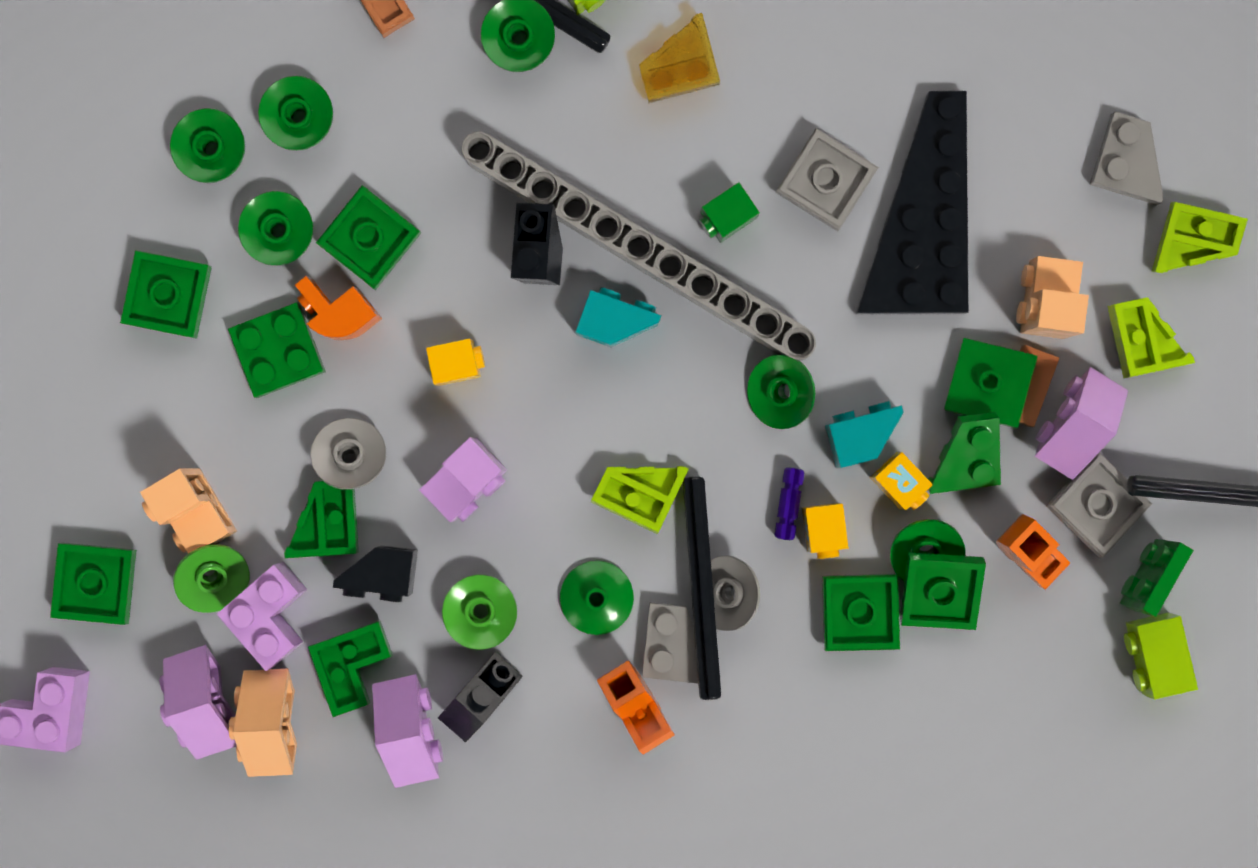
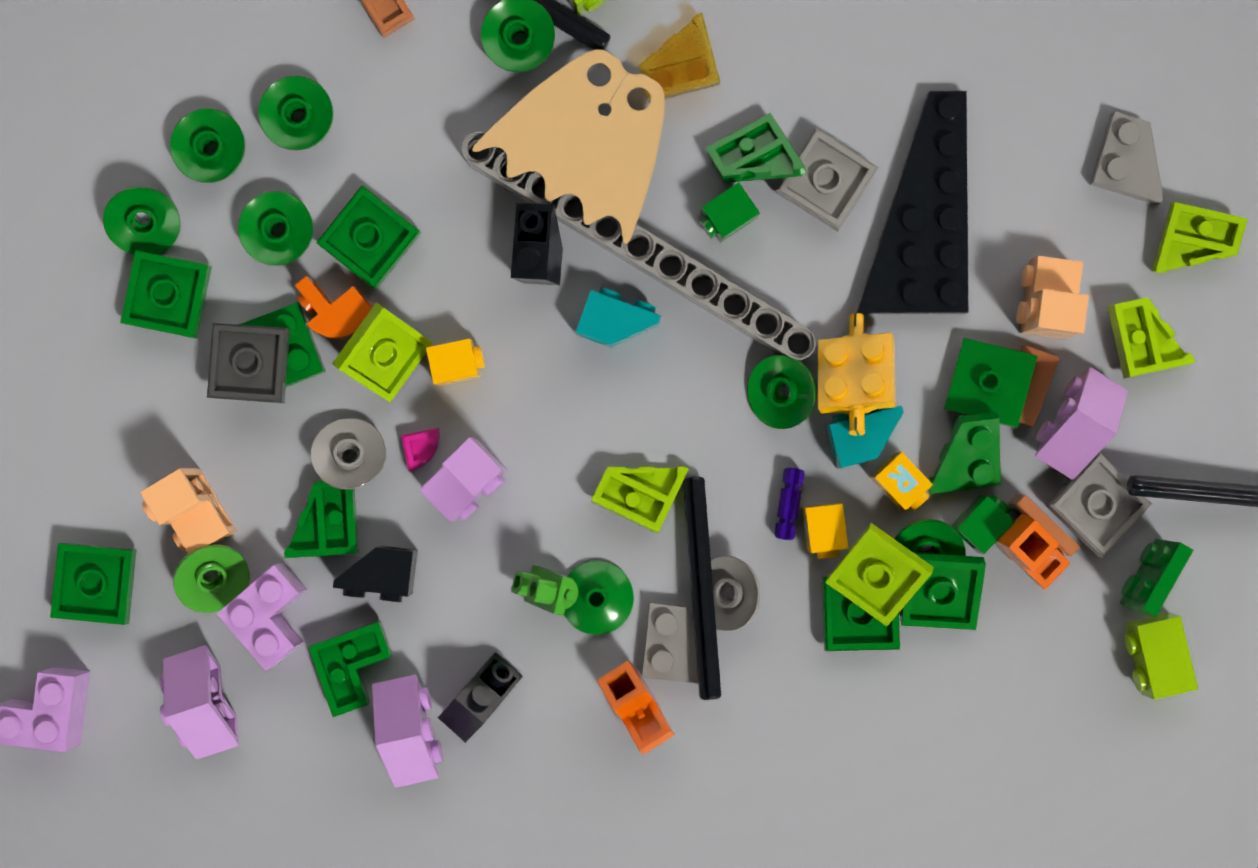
(133, 233): none -> green dish
(248, 363): none -> dark grey tile
(264, 722): light nougat brick -> none
(382, 352): none -> lime plate
(420, 447): none -> dark pink tile
(465, 625): bright green dish -> none
(545, 589): none -> bright green hips
(578, 149): none -> tan piece
(755, 153): none -> green wing
(856, 373): none -> yellow plate
(879, 574): none -> lime plate
(984, 522): none -> green brick
(1023, 505): none -> nougat tile

